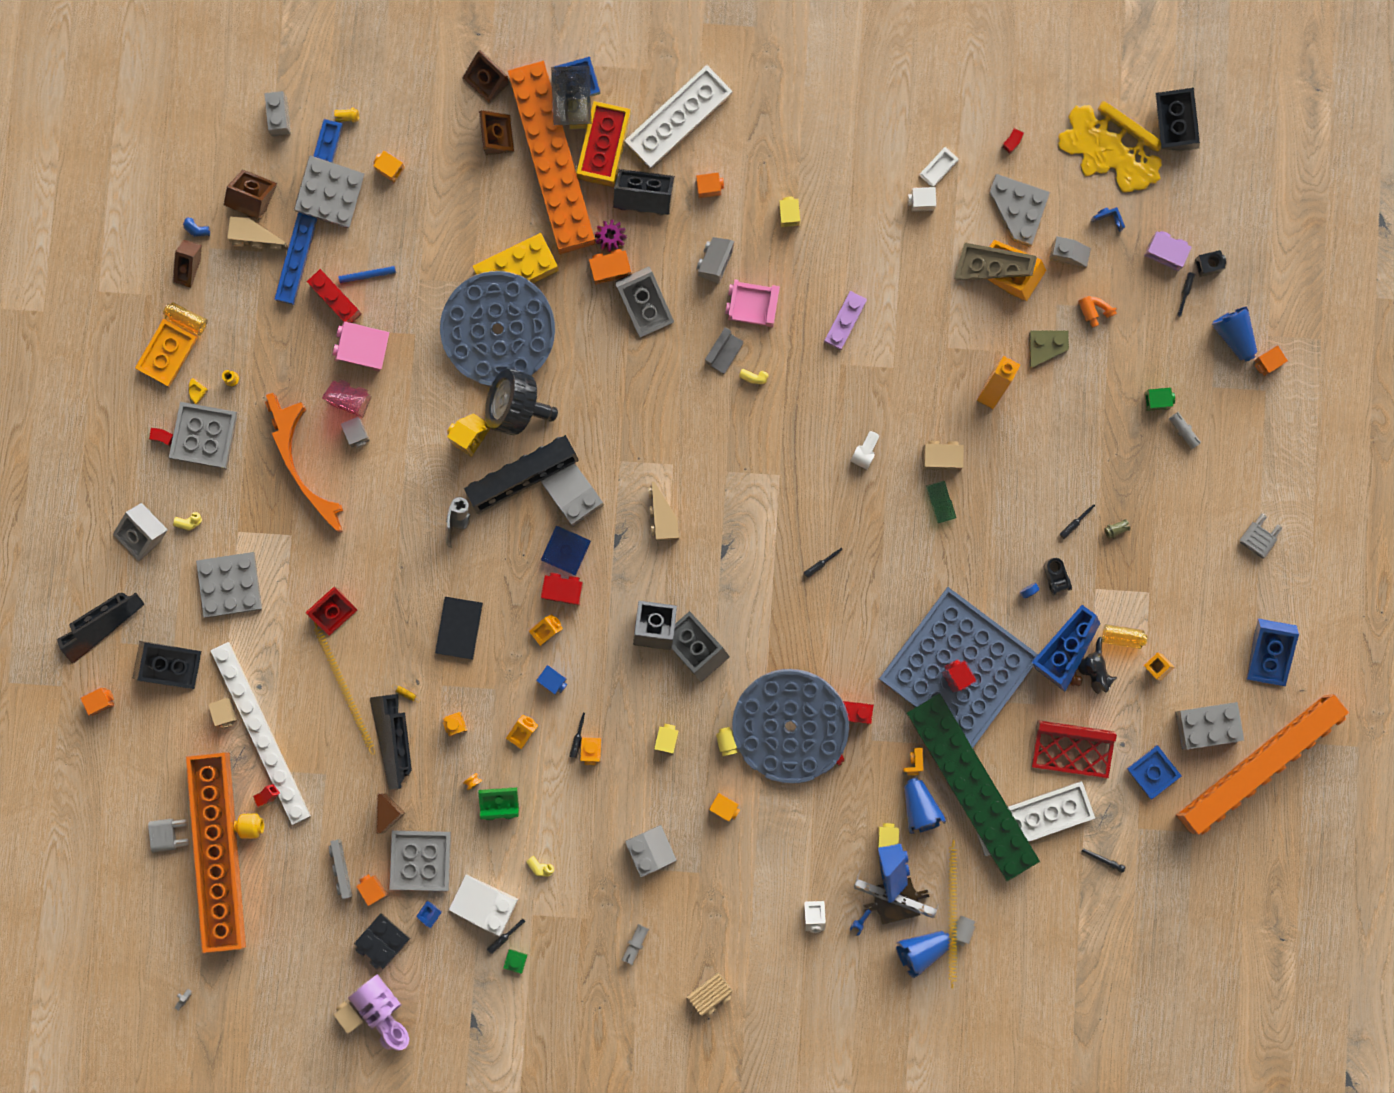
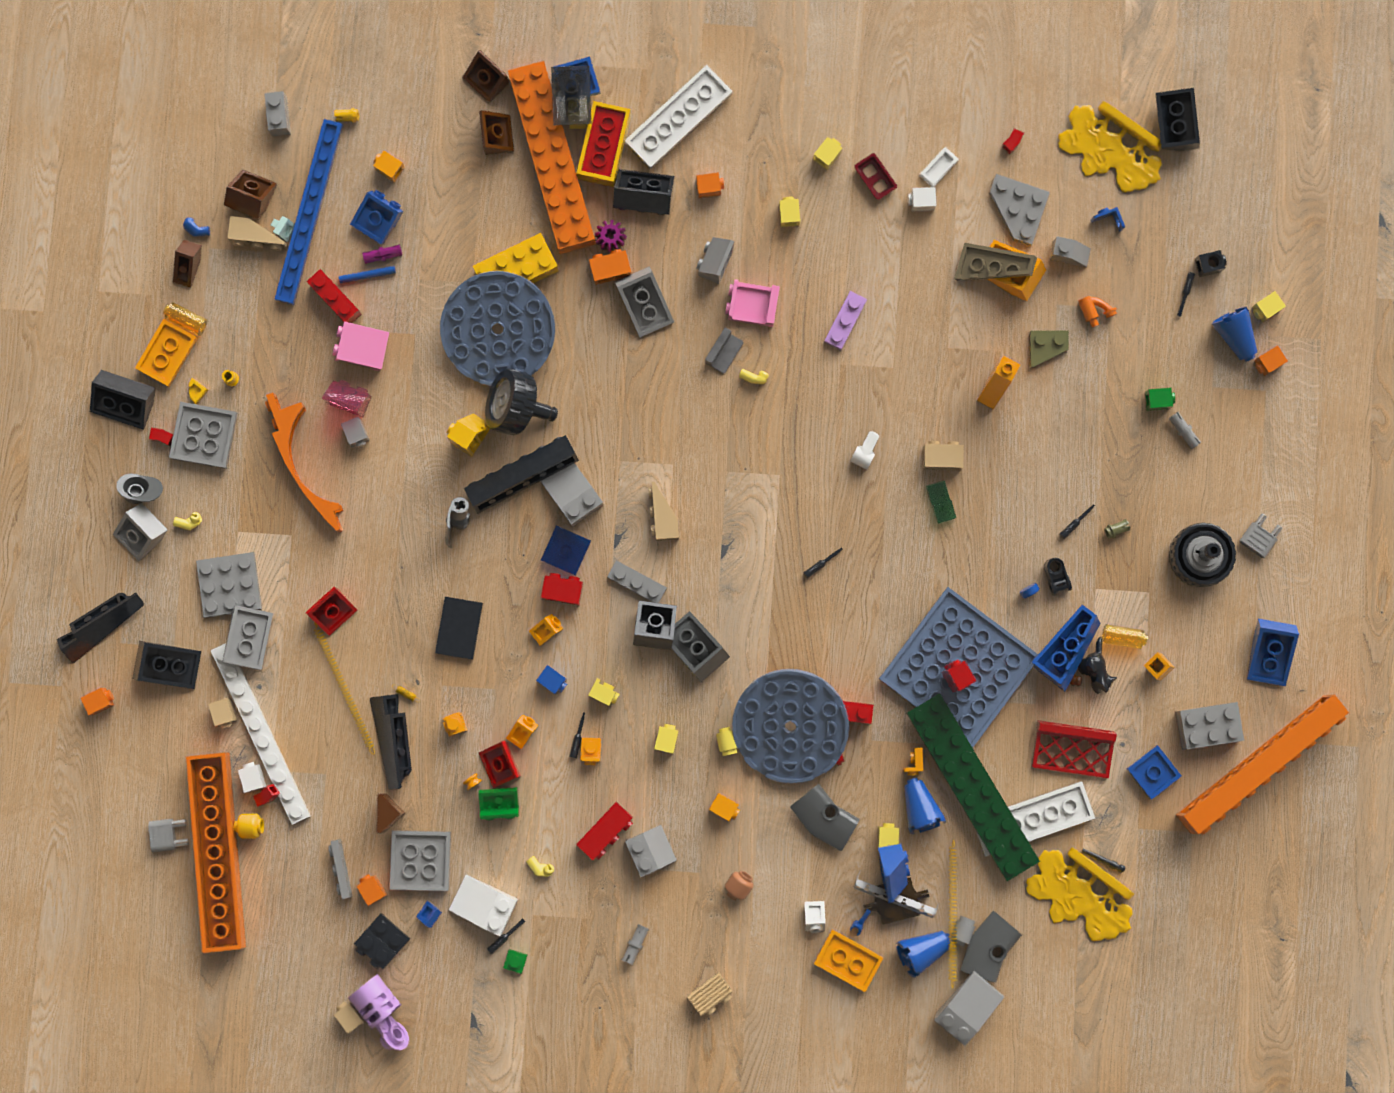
(121, 399): none -> black slope
(139, 488): none -> dark grey piece
(182, 999): light grey piece -> none
(247, 637): none -> light grey plate
(251, 777): none -> white brick
(283, 228): none -> light aqua tile
(328, 192): light grey plate -> none
(376, 216): none -> blue plate
(382, 254): none -> magenta pin
(499, 764): none -> red slope
(603, 693): none -> light yellow brick
(605, 831): none -> red brick
(636, 582): none -> light grey plate
(739, 885): none -> nougat head
(827, 152): none -> light yellow brick
(831, 830): none -> dark grey panel
(848, 960): none -> light orange plate
(882, 174): none -> dark red piece
(968, 1008): none -> light grey slope
(991, 934): none -> dark grey panel
(1074, 895): none -> yellow plant
(1168, 250): lavender brick -> none
(1202, 555): none -> black wheel
(1268, 307): none -> light yellow brick

